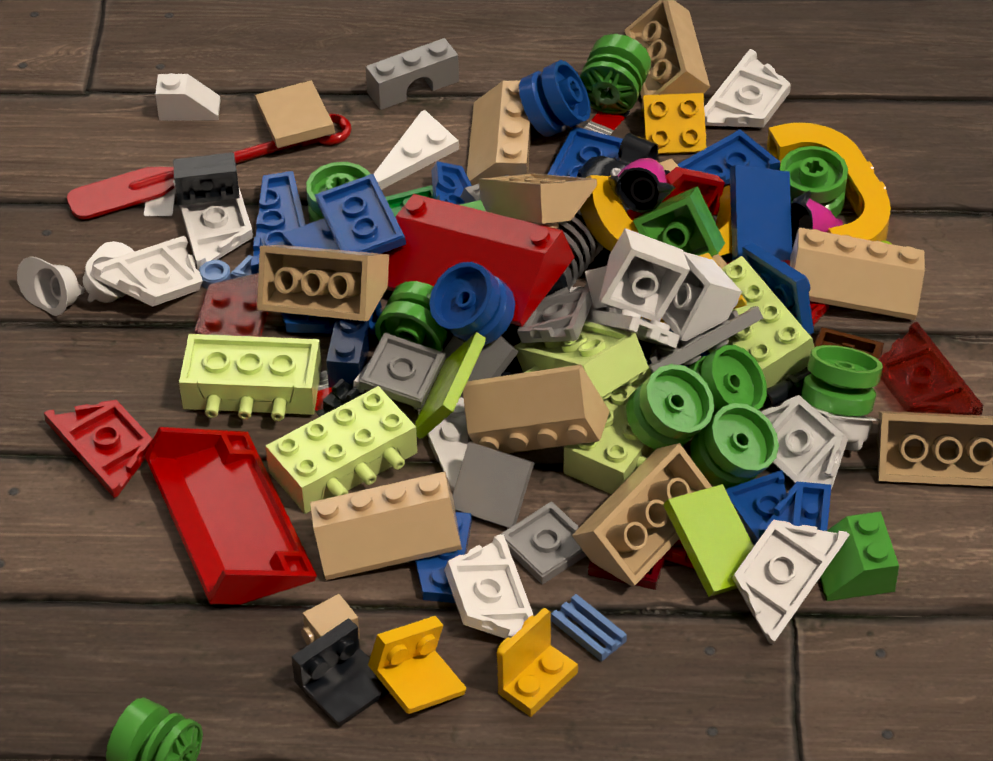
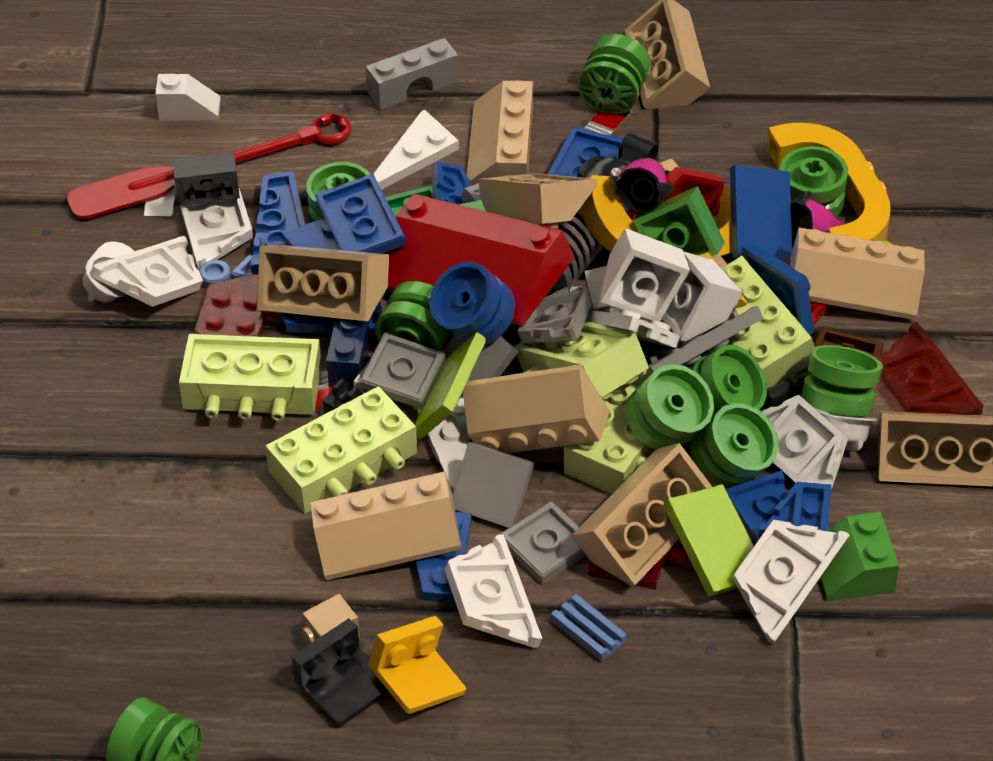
(48, 285): white piece -> none
(104, 441): red wing -> none
(227, 514): red slope -> none
(294, 114): tan tile -> none
(530, 667): yellow bracket -> none
(554, 98): blue wheel -> none
(675, 122): yellow bracket -> none
(731, 151): blue wing -> none
(747, 95): white wing -> none

